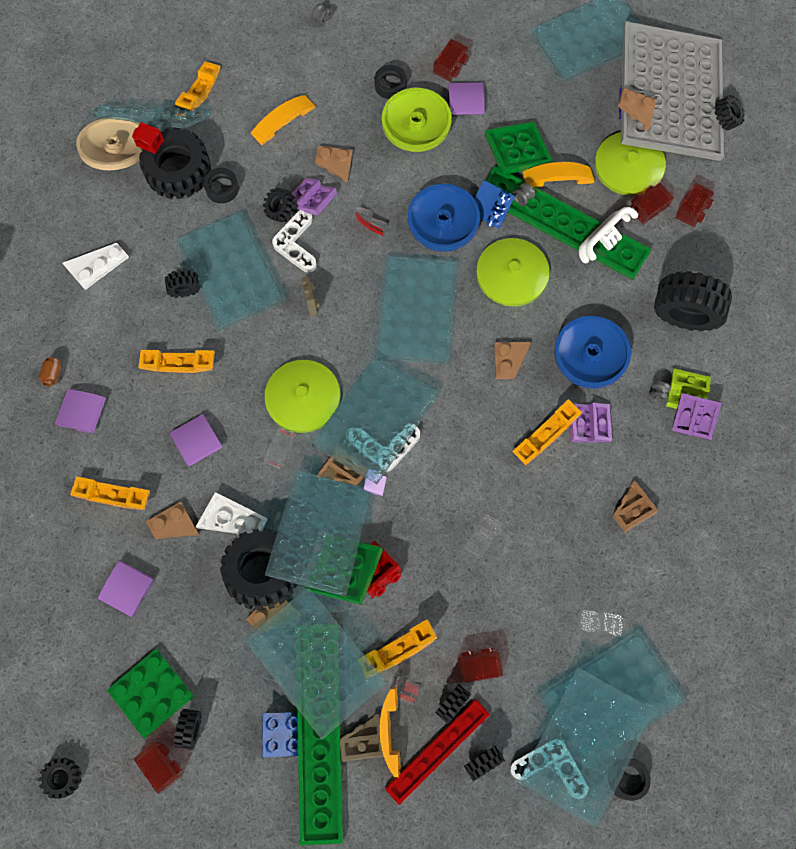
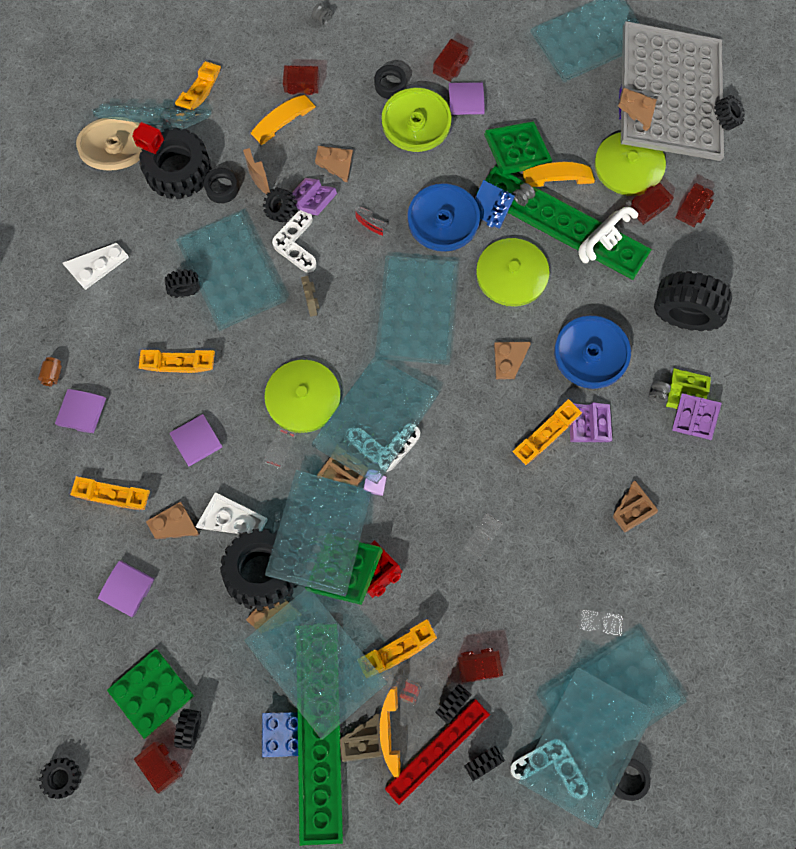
(256, 171): none -> medium nougat slope
(301, 79): none -> clear red brick

